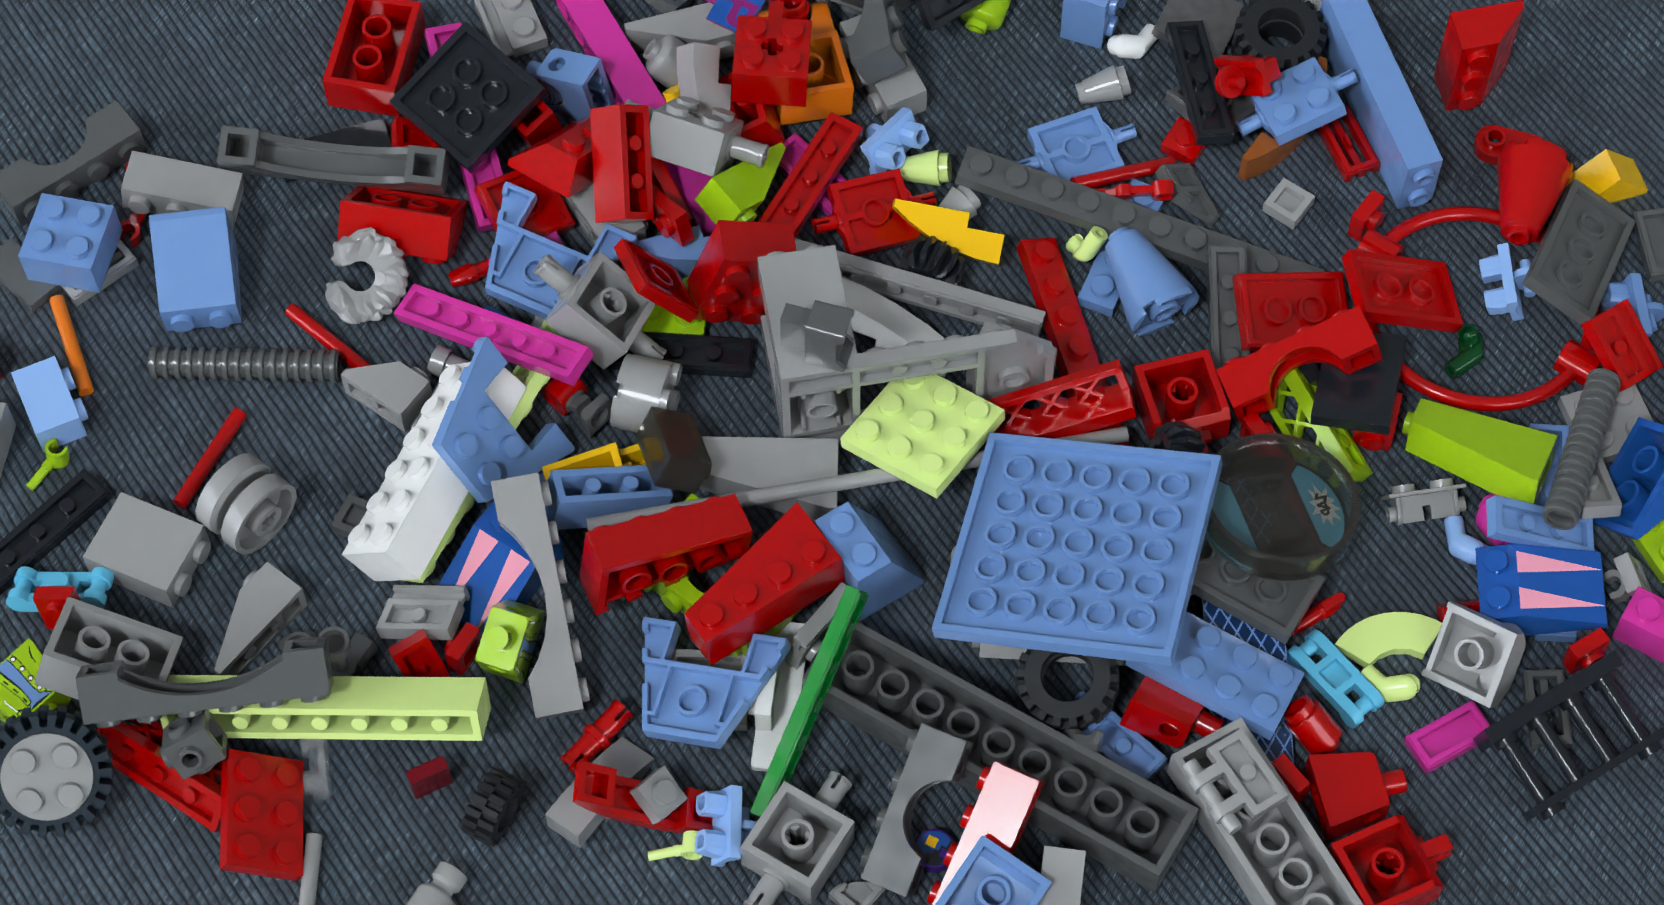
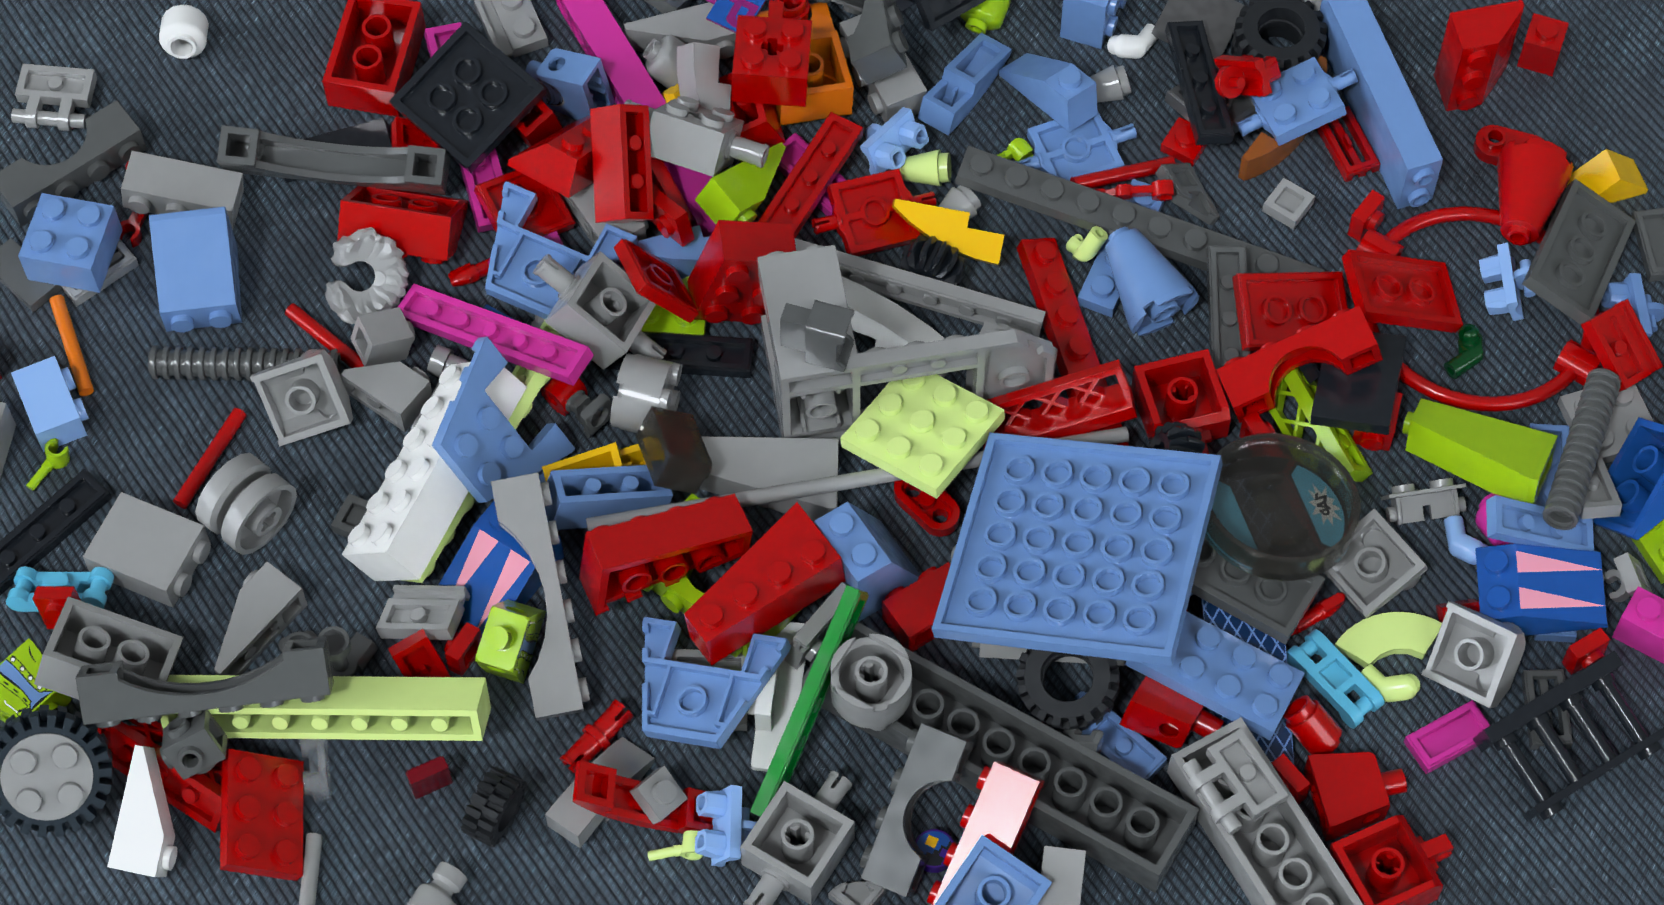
(53, 86): none -> light grey plate
(144, 824): none -> white slope
(183, 31): none -> white head
(304, 396): none -> light grey slope
(382, 336): none -> light grey brick
(852, 685): none -> light grey brick
(913, 608): none -> red brick
(926, 507): none -> red plate
(963, 83): none -> medium blue slope
(1017, 149): none -> lime hand
(1055, 88): none -> medium blue slope
(1376, 566): none -> light grey slope
(1542, 44): none -> red brick

